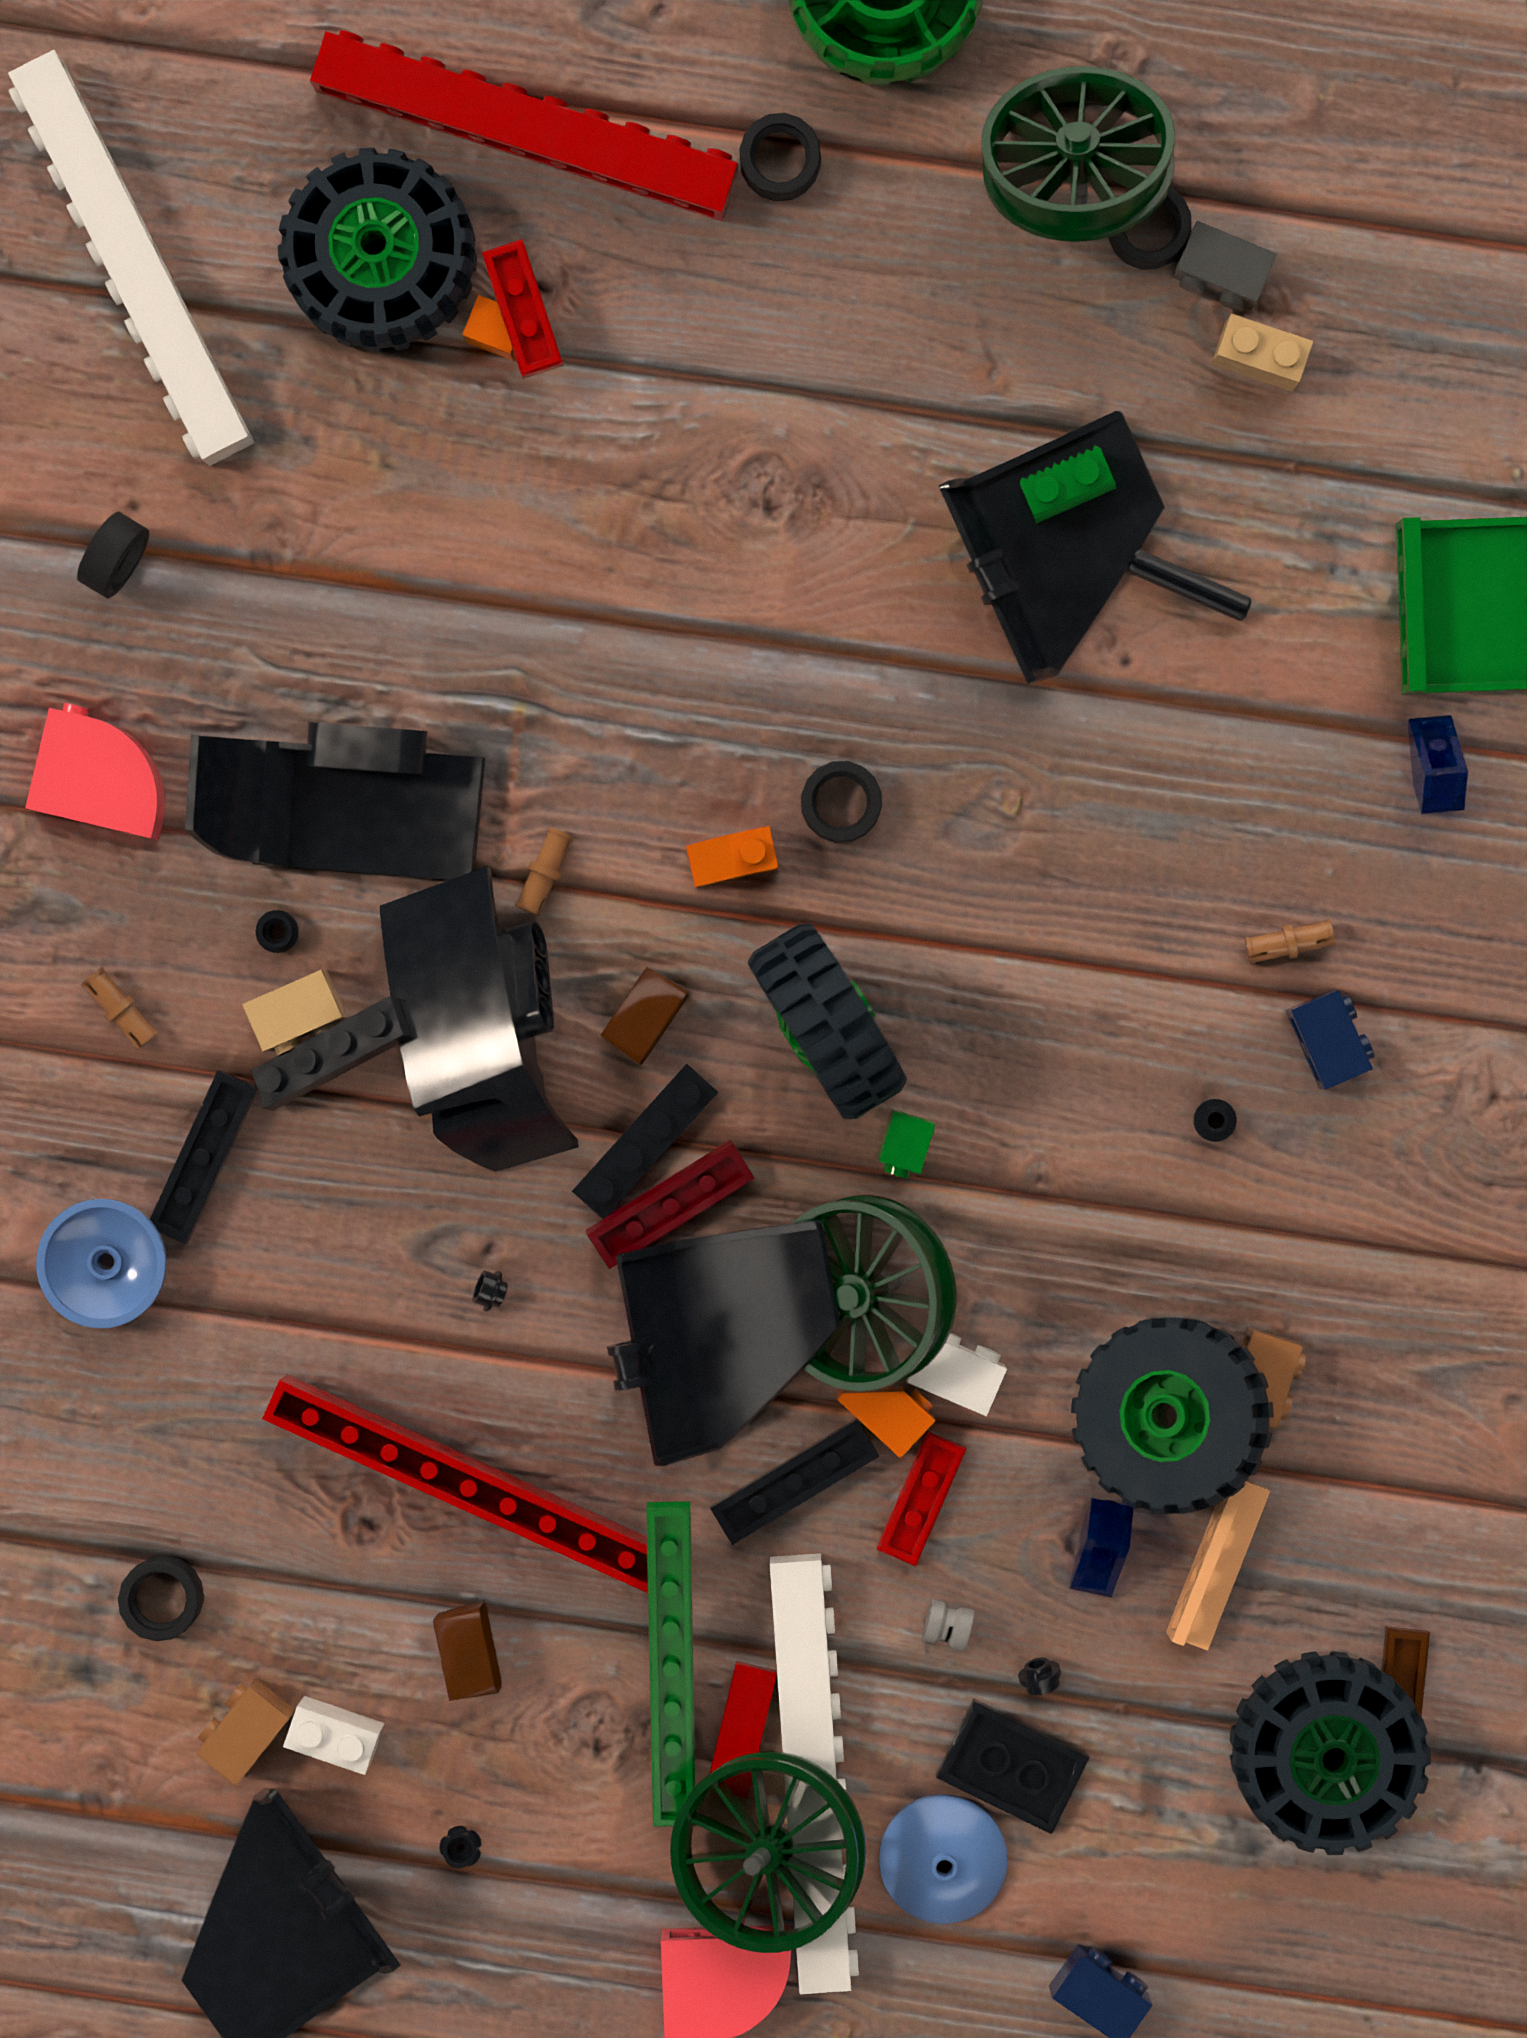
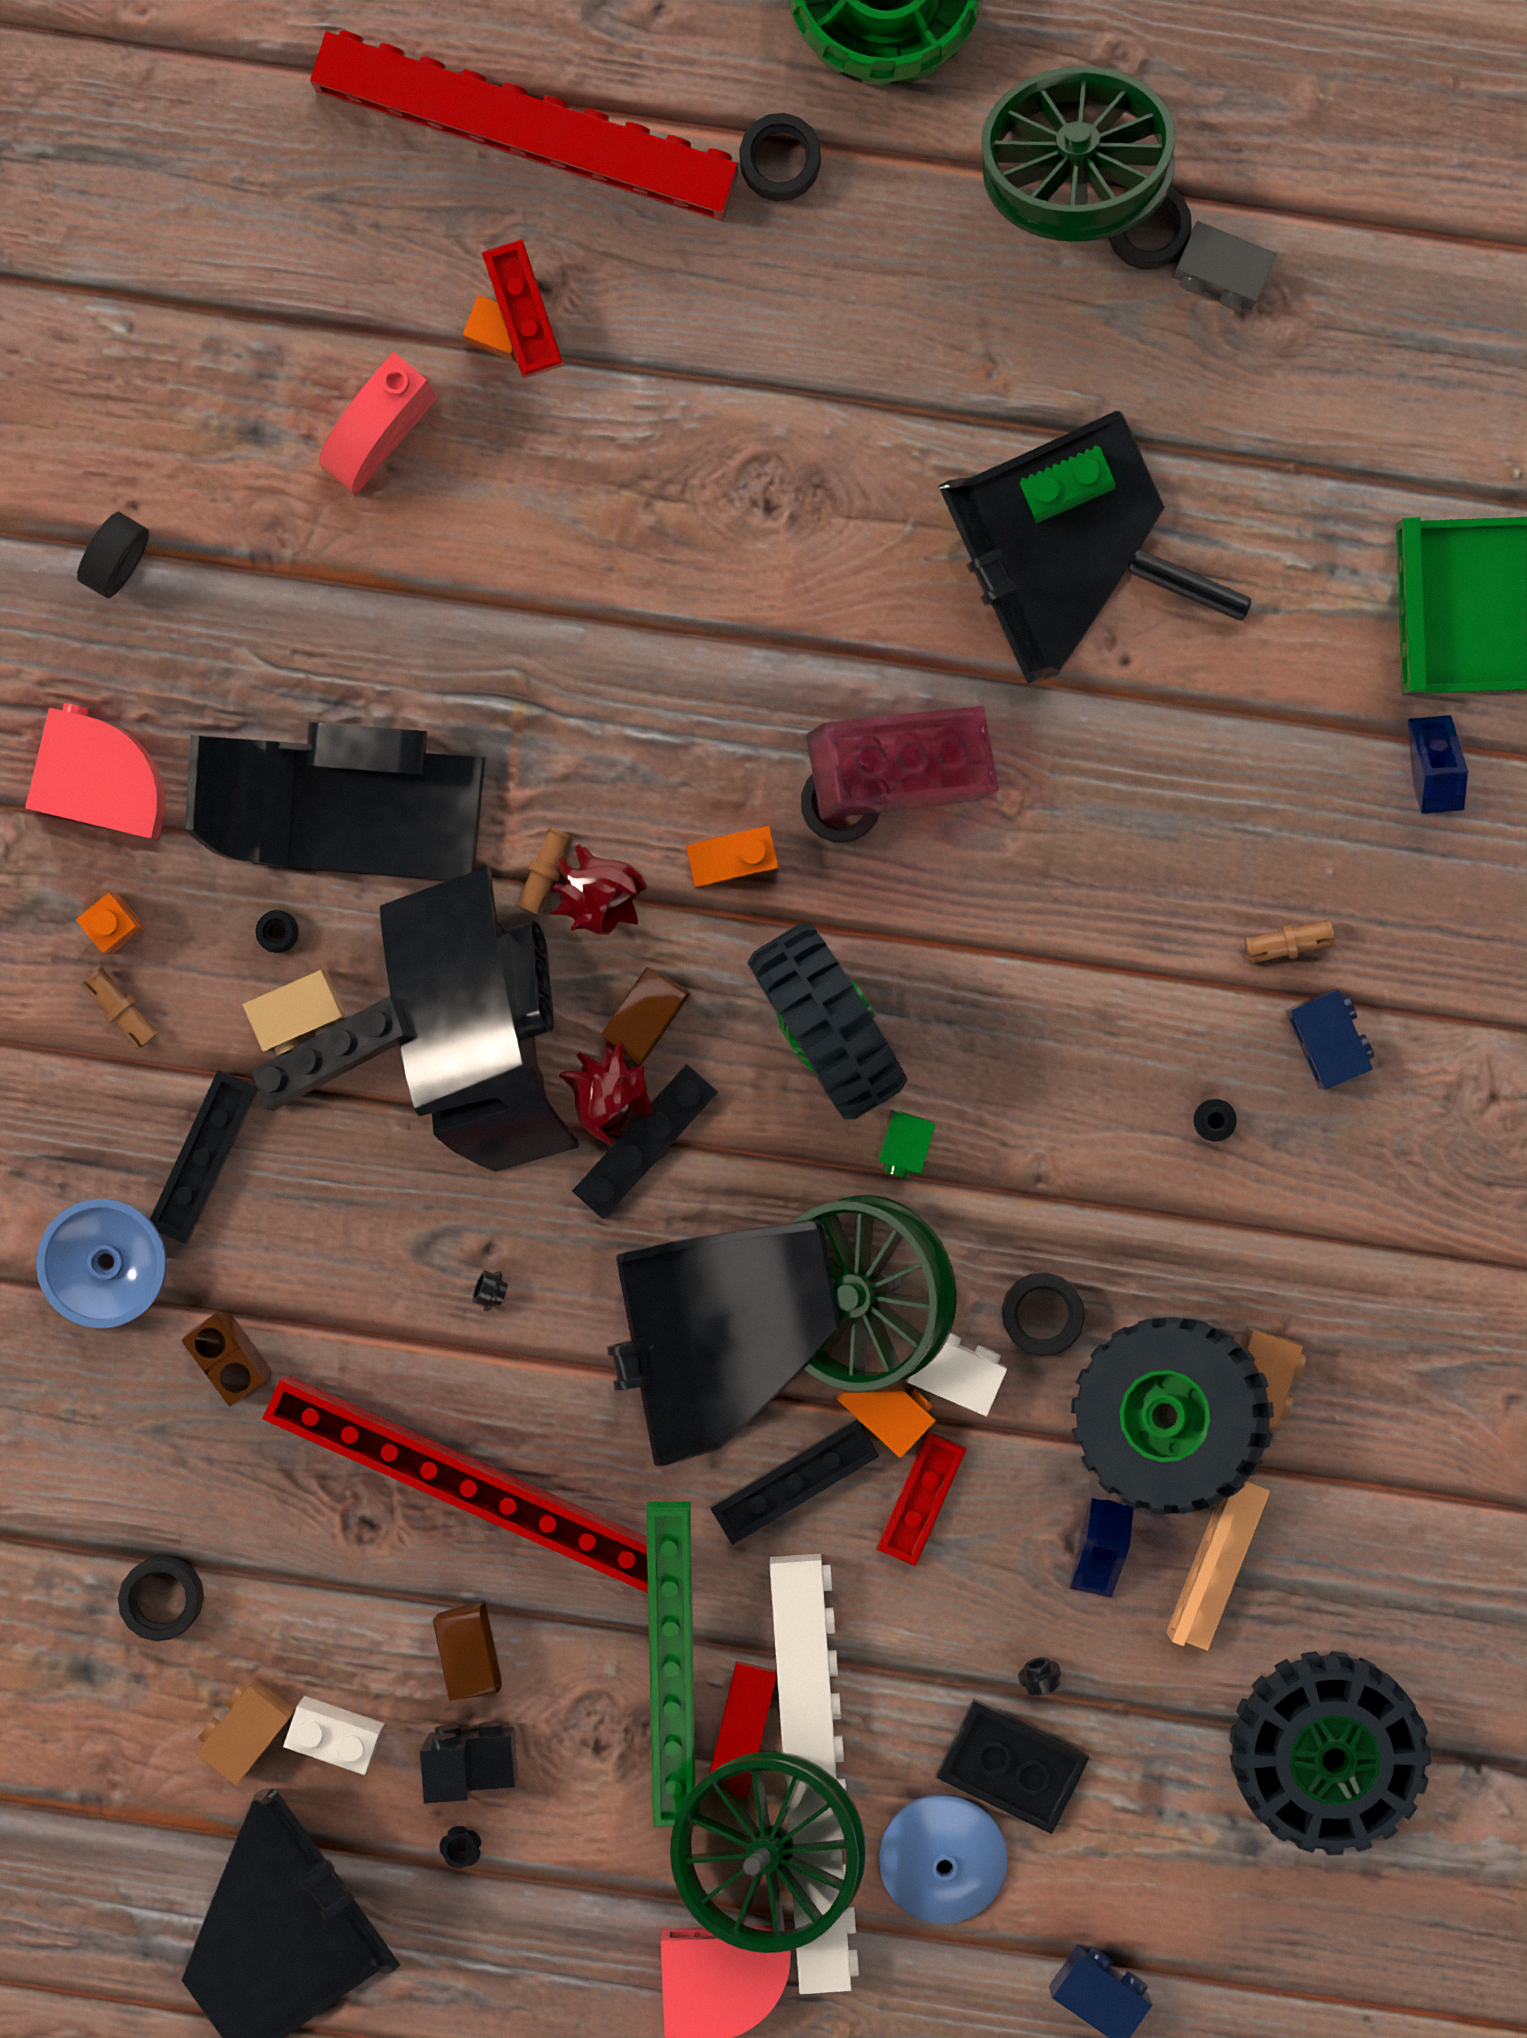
(110, 923): none -> orange brick
(130, 257): white brick -> none
(245, 1355): none -> reddish brown piece
(369, 205): black wheel -> none
(376, 423): none -> coral brick
(467, 1760): none -> black brick
(598, 892): none -> dark red hair
(607, 1092): none -> dark red hair
(670, 1203): dark red plate -> none
(901, 762): none -> clear pink brick
(948, 1625): light grey wheel -> none
(1074, 1323): none -> black tyre
(1262, 352): tan brick -> none
(1406, 1660): reddish brown tile -> none

